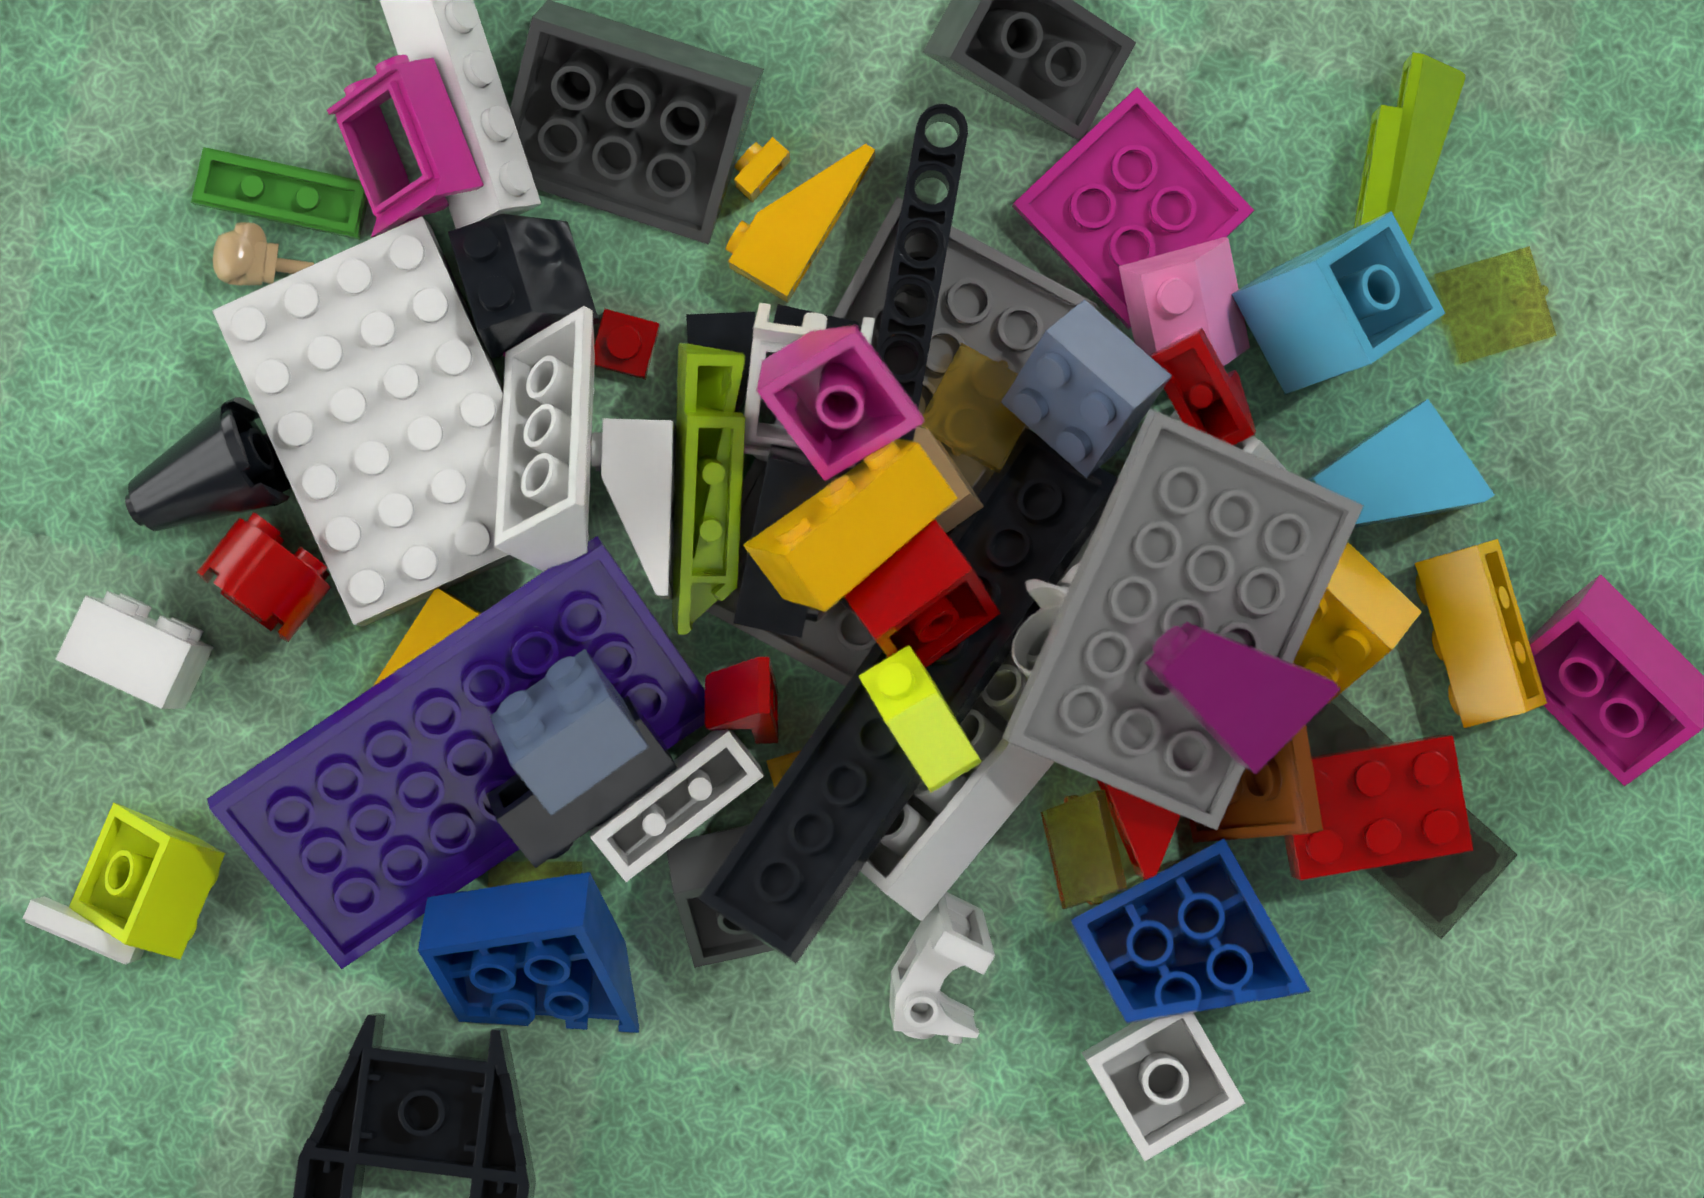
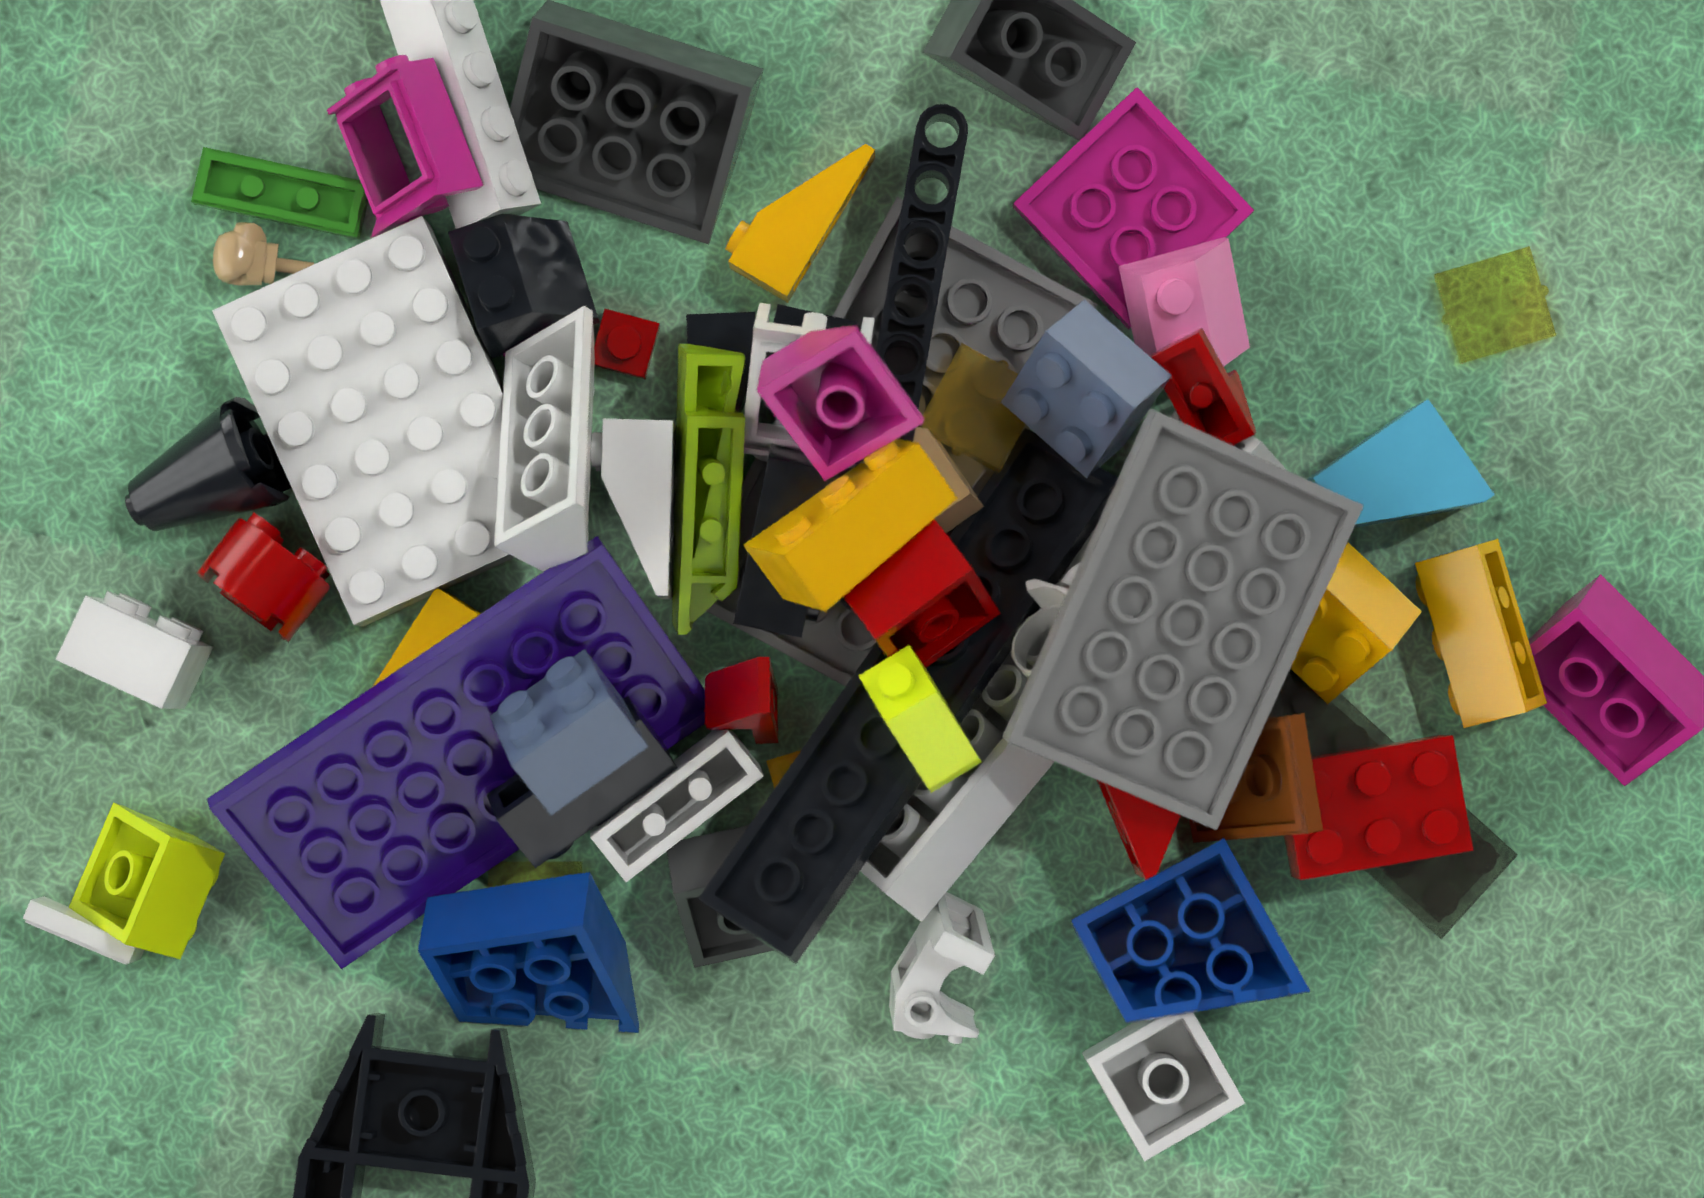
(760, 167): yellow plate -> none
(1083, 849): clear yellow piece -> none
(1238, 692): magenta slope -> none
(1339, 304): medium azure slope -> none
(1408, 143): lime wedge -> none

